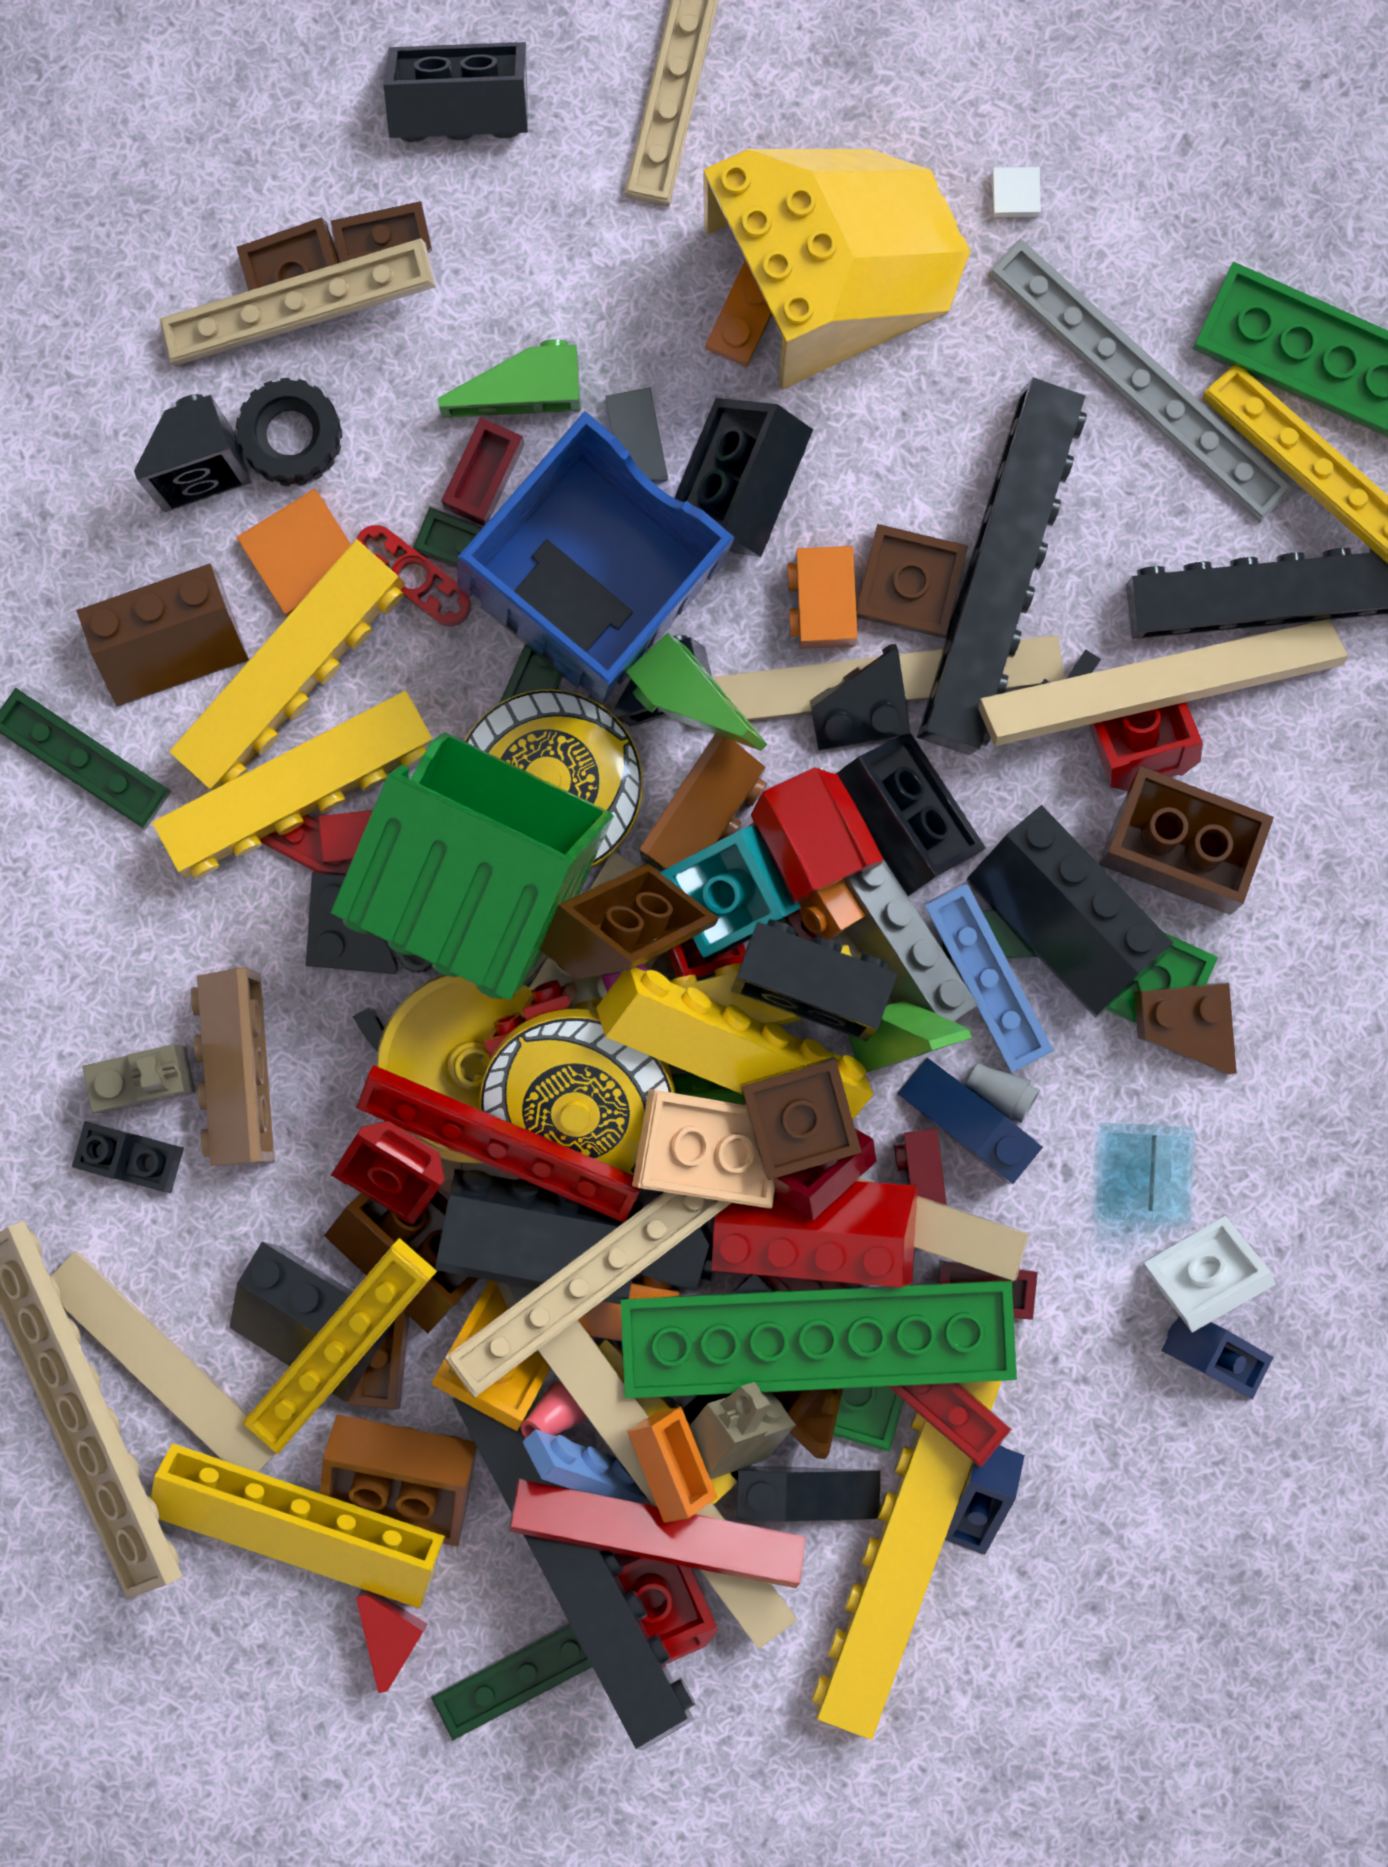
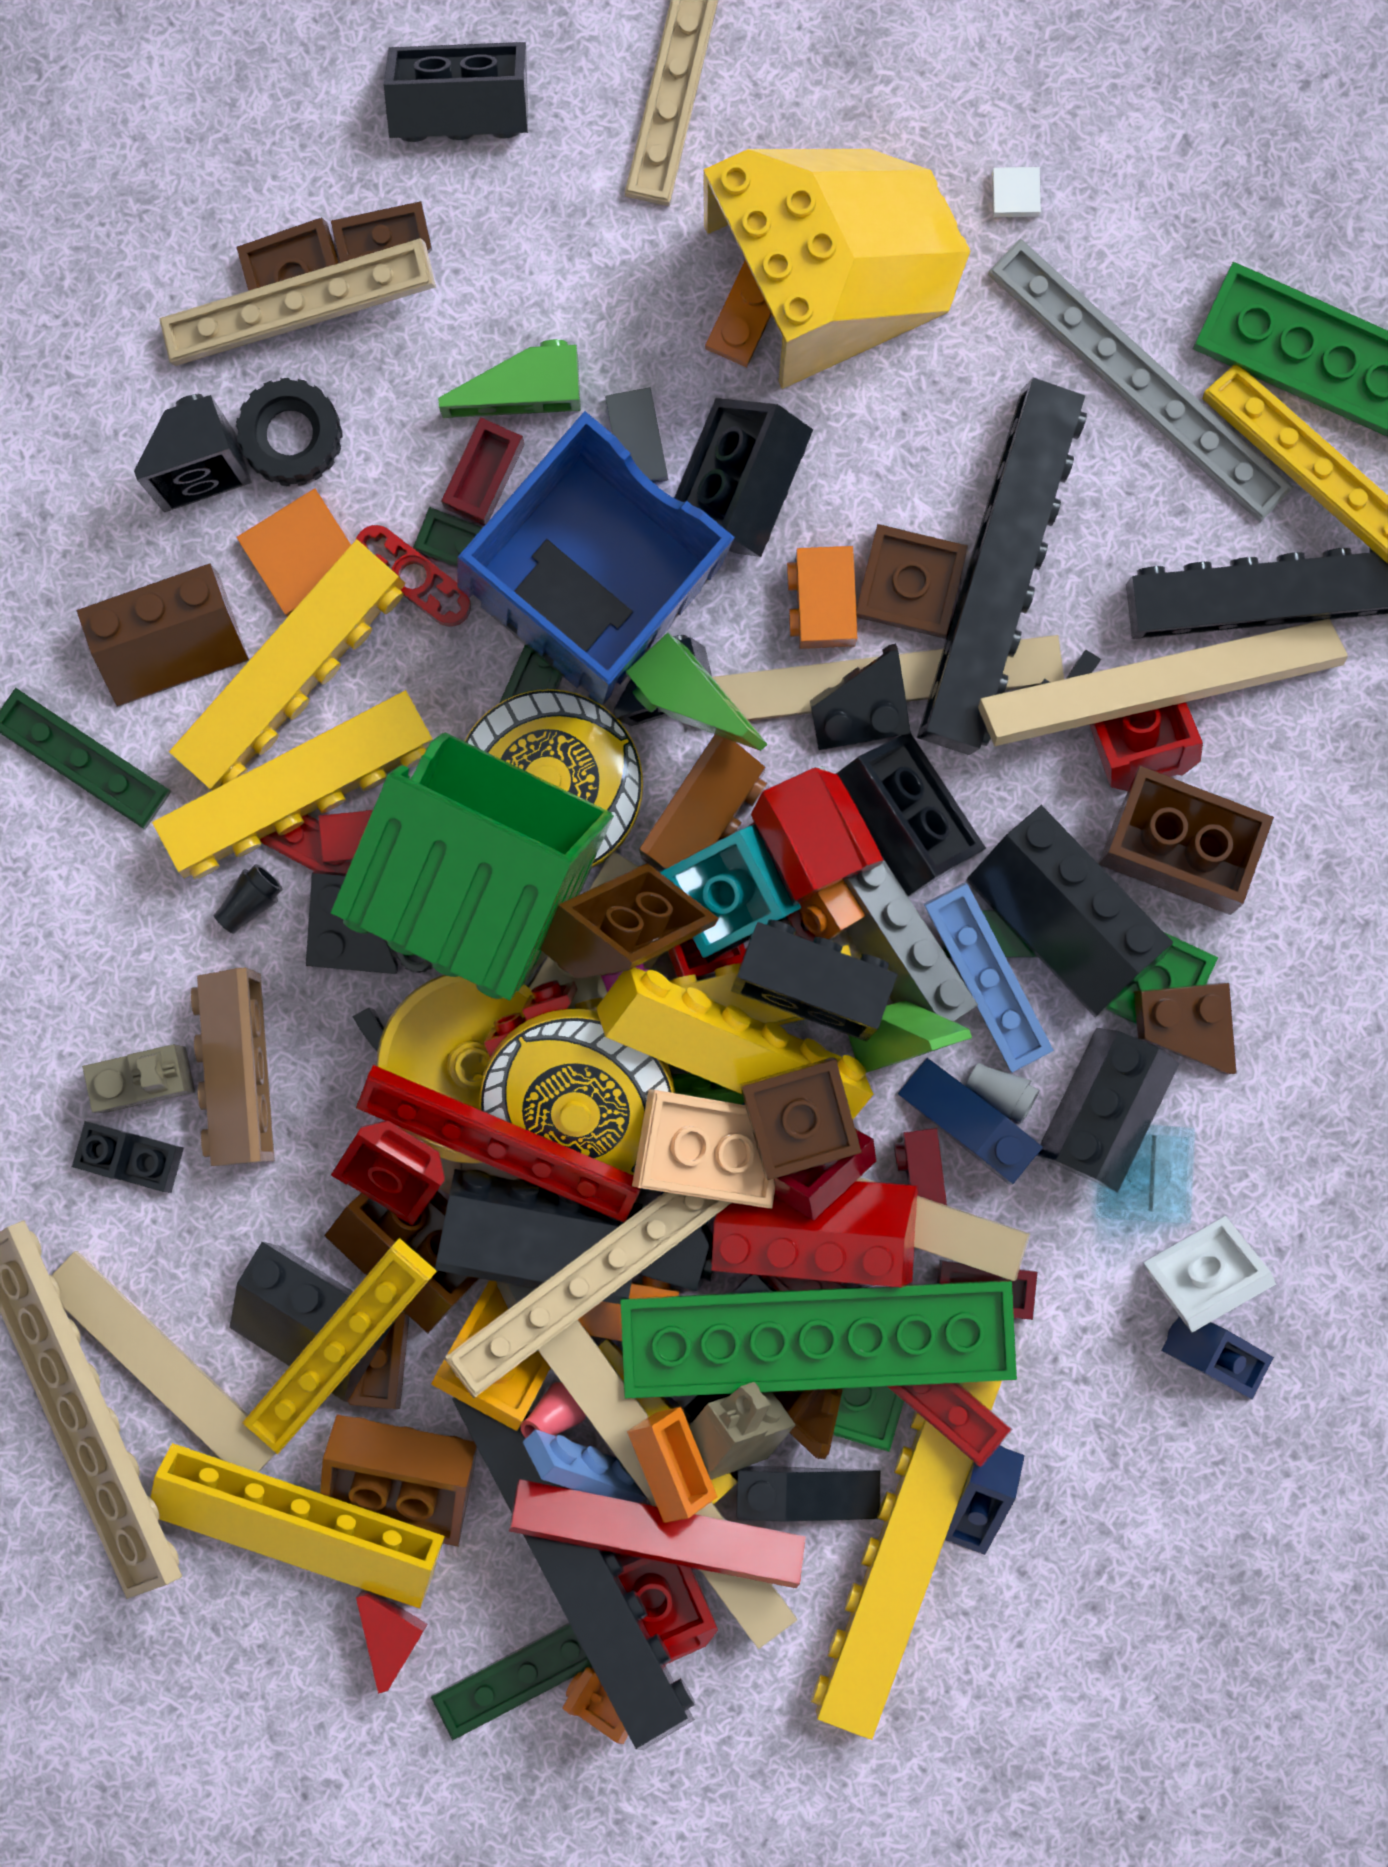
(249, 897): none -> black cone
(592, 1704): none -> orange bracket
(1108, 1107): none -> black slope

